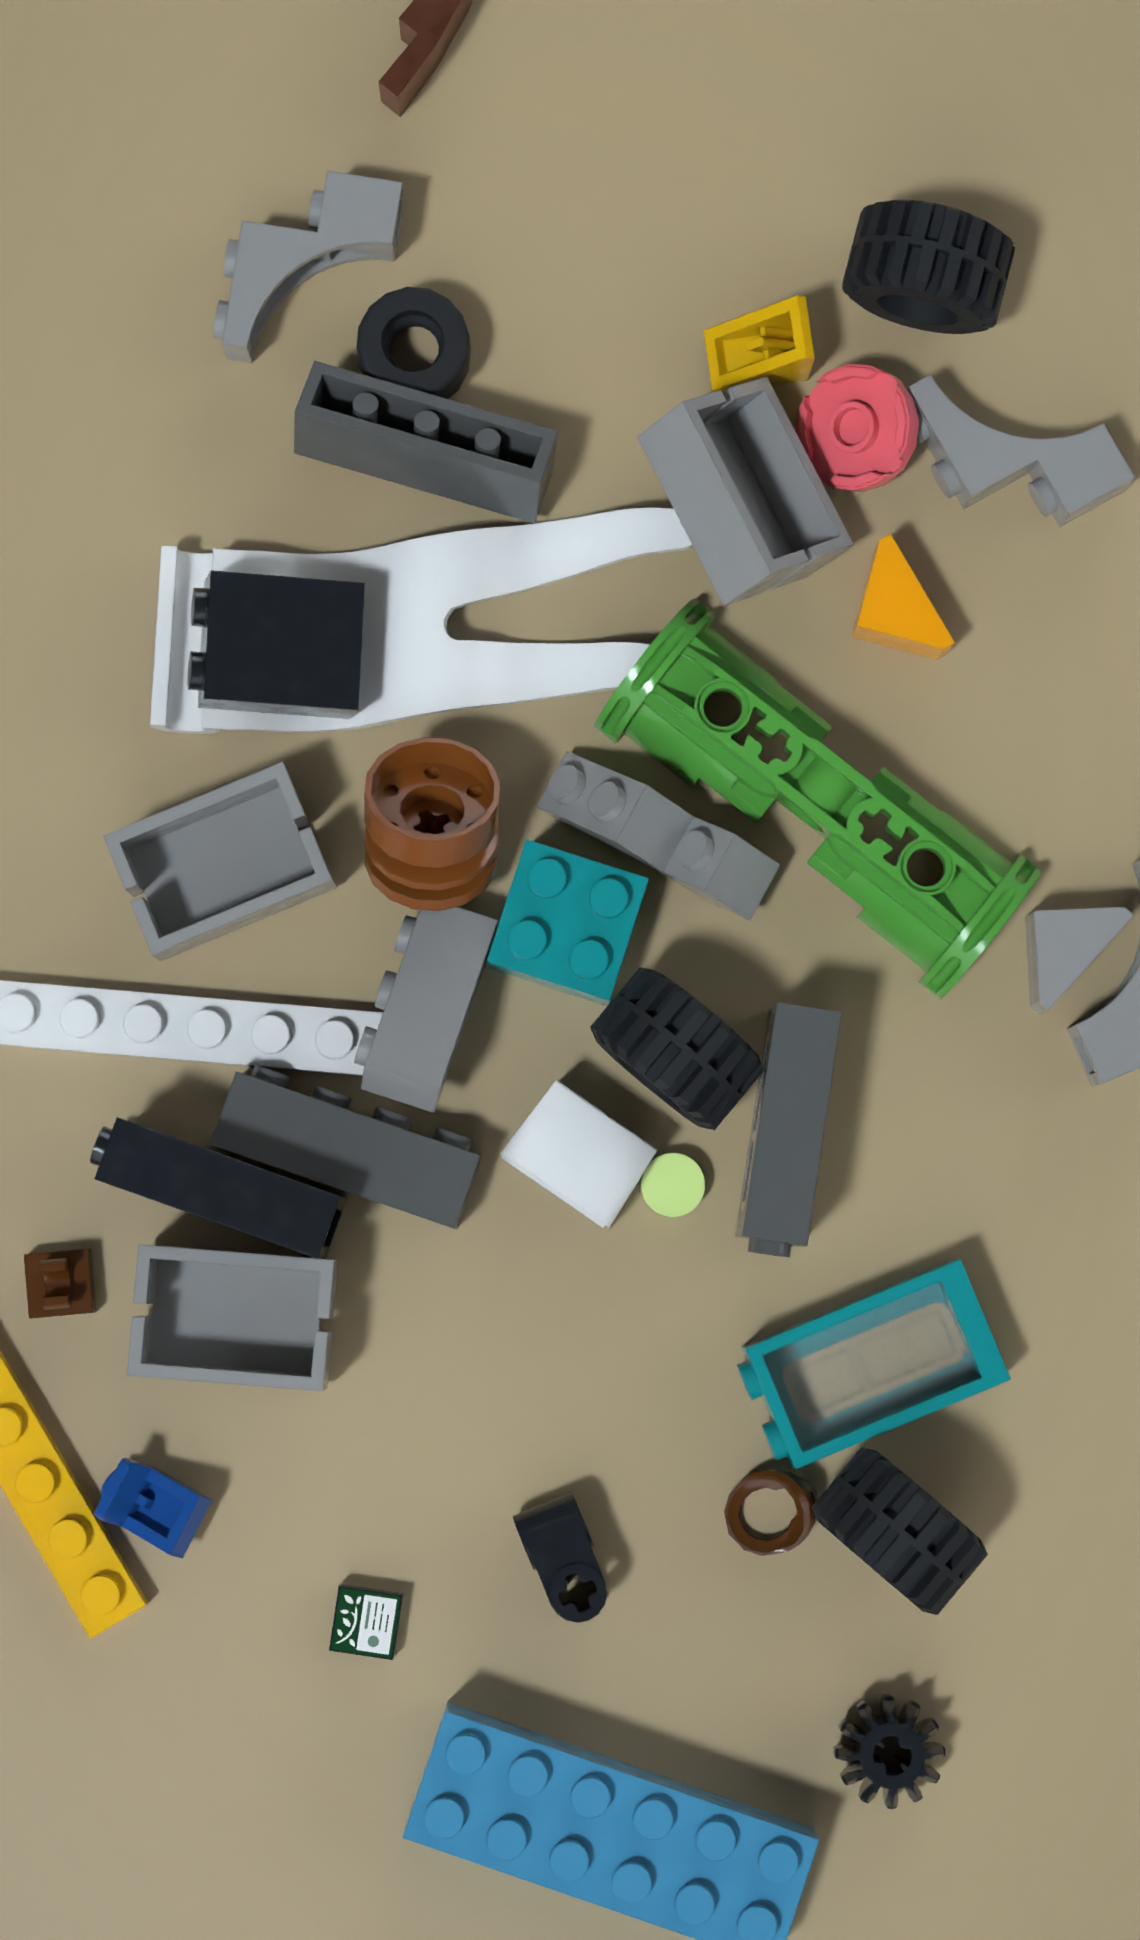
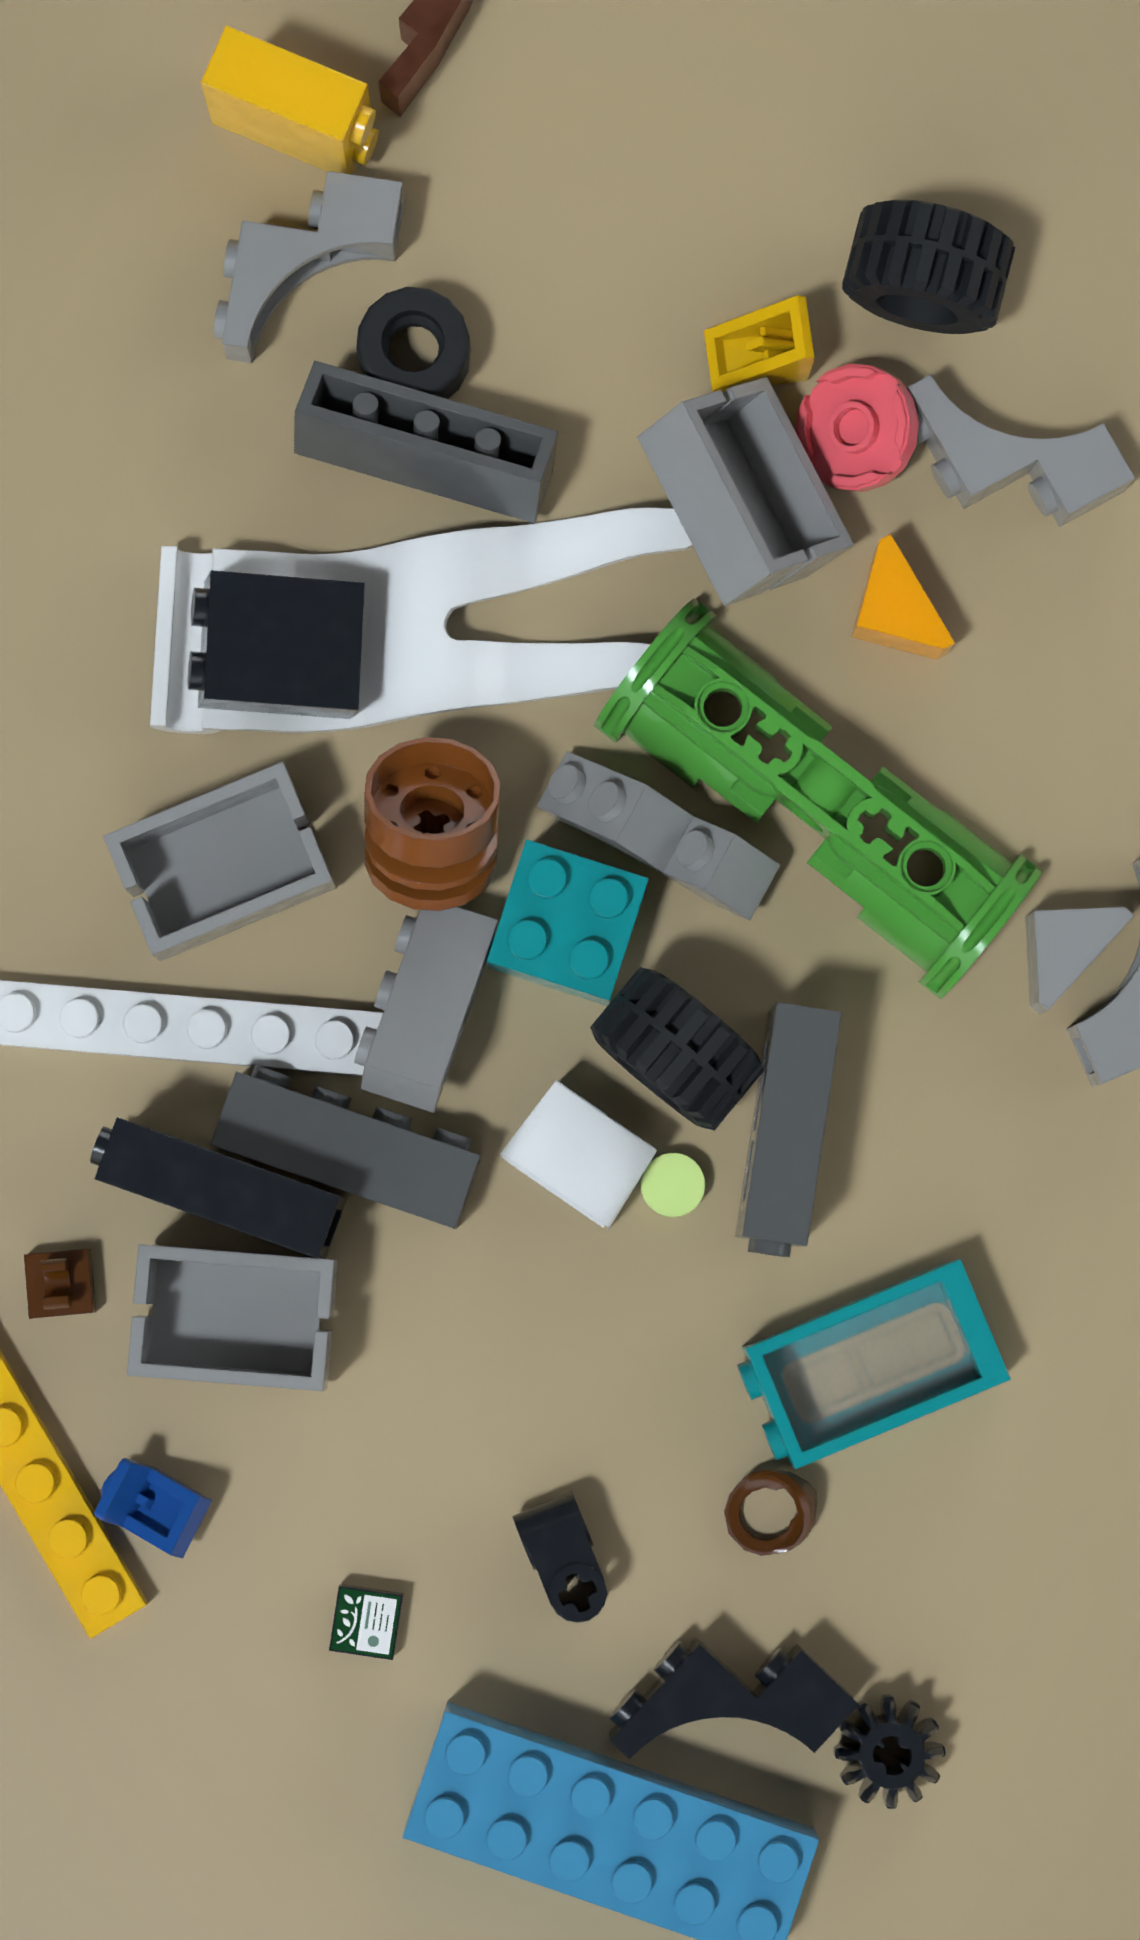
(289, 103): none -> yellow brick
(697, 1685): none -> black arch
(899, 1530): black tyre -> none

